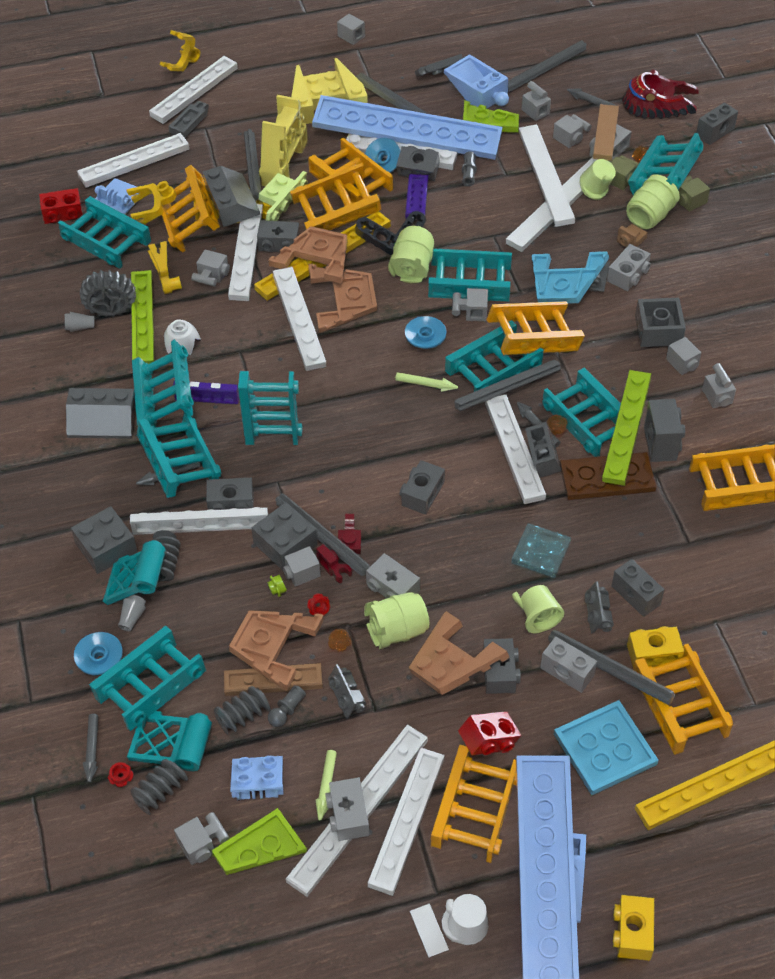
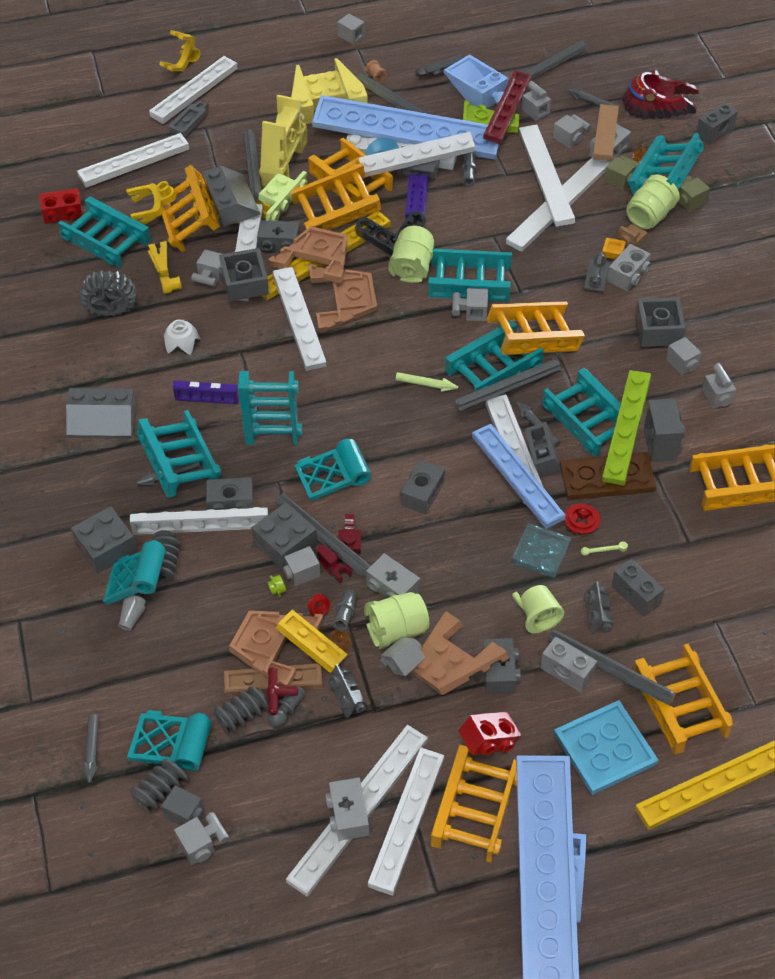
(78, 321): light grey cone -> none
(97, 645): dark azure dish -> none
(116, 195): light blue hinge -> none
(120, 768): red plate -> none
(135, 663): teal fence -> none
(143, 317): lime plate -> none
(144, 385): teal fence -> none
(182, 806): none -> dark grey brick
(244, 274): none -> dark grey brick
(257, 775): light blue hinge -> none
(259, 844): lime wing -> none
(274, 691): none -> dark red piece
(311, 641): none -> yellow plate
(326, 779): yellowish green piece -> none
(345, 610): none -> dark grey pin
(351, 467): none -> teal piece
(373, 69): none -> nougat bush
(403, 656): none -> light grey brick
(417, 154): none -> white plate
(425, 332): dark azure dish -> none
(429, 930): white sticker -> none
(465, 919): white hat -> none
(507, 107): none -> dark red tile
(518, 476): none -> light blue tile
(557, 424): clear orange plate -> none
(568, 283): medium azure wing -> none
(584, 512): none -> red gear
(597, 178): yellowish green hat -> none
(613, 248): none -> light orange plate
(622, 547): none -> yellowish green hinge
(634, 943): yellow brick -> none
(665, 638): yellow brick -> none

